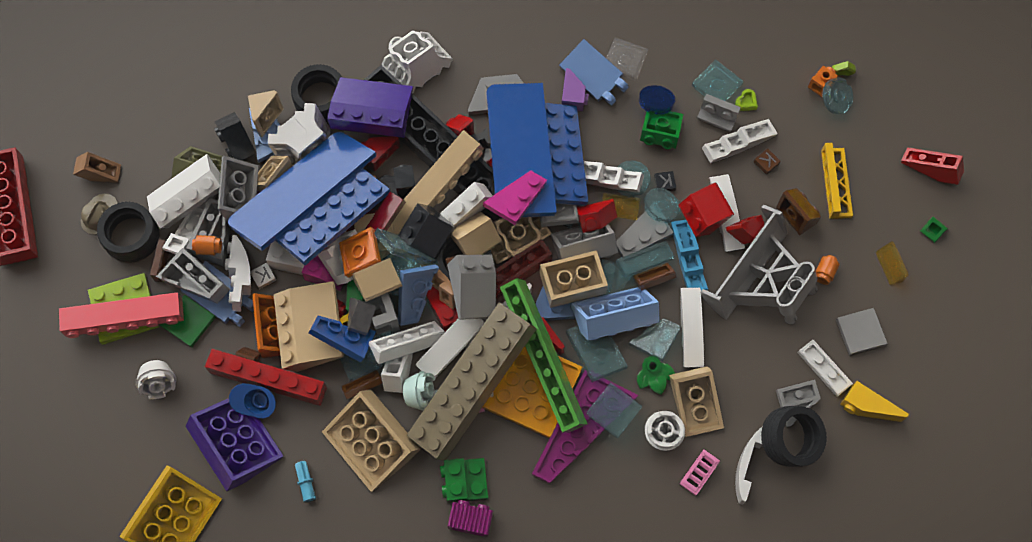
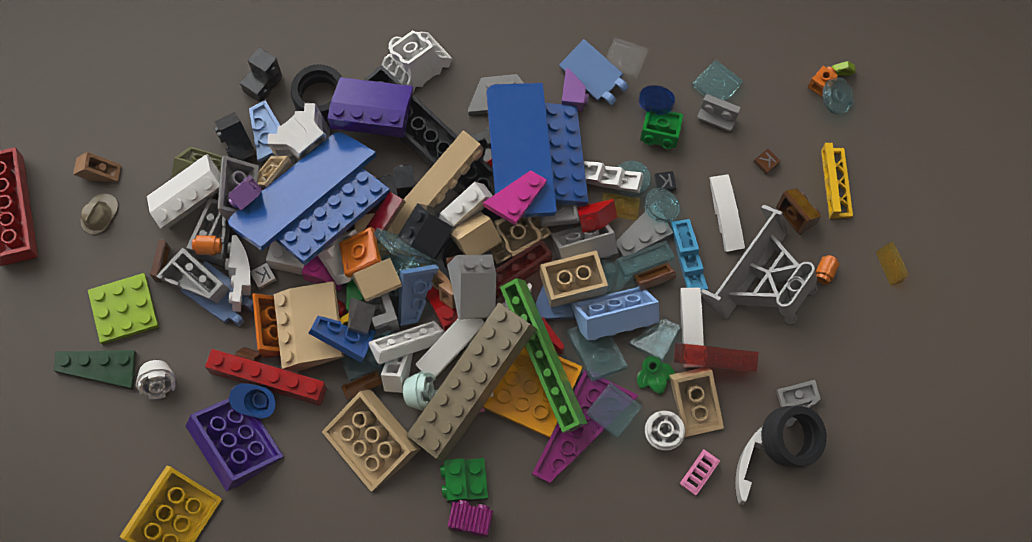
(109, 366): none -> dark green wing
(114, 216): black tyre -> none
(121, 314): coral brick -> none
(184, 232): white slope -> none
(194, 325): green tile -> none
(244, 193): none -> medium lavender slope
(262, 76): none -> black brick
(264, 110): tan slope -> none
(305, 481): medium azure axle -> none
(383, 147): red slope -> none
(461, 123): red slope -> none
(706, 210): red slope -> none
(716, 357): none -> clear red brick
(739, 141): white slope -> none
(746, 229): red slope -> none
(747, 100): lime tile -> none
(825, 368): white tile -> none
(861, 331): light grey tile -> none
(867, 403): yellow slope -> none
(934, 229): green slope -> none
(937, 165): red slope -> none

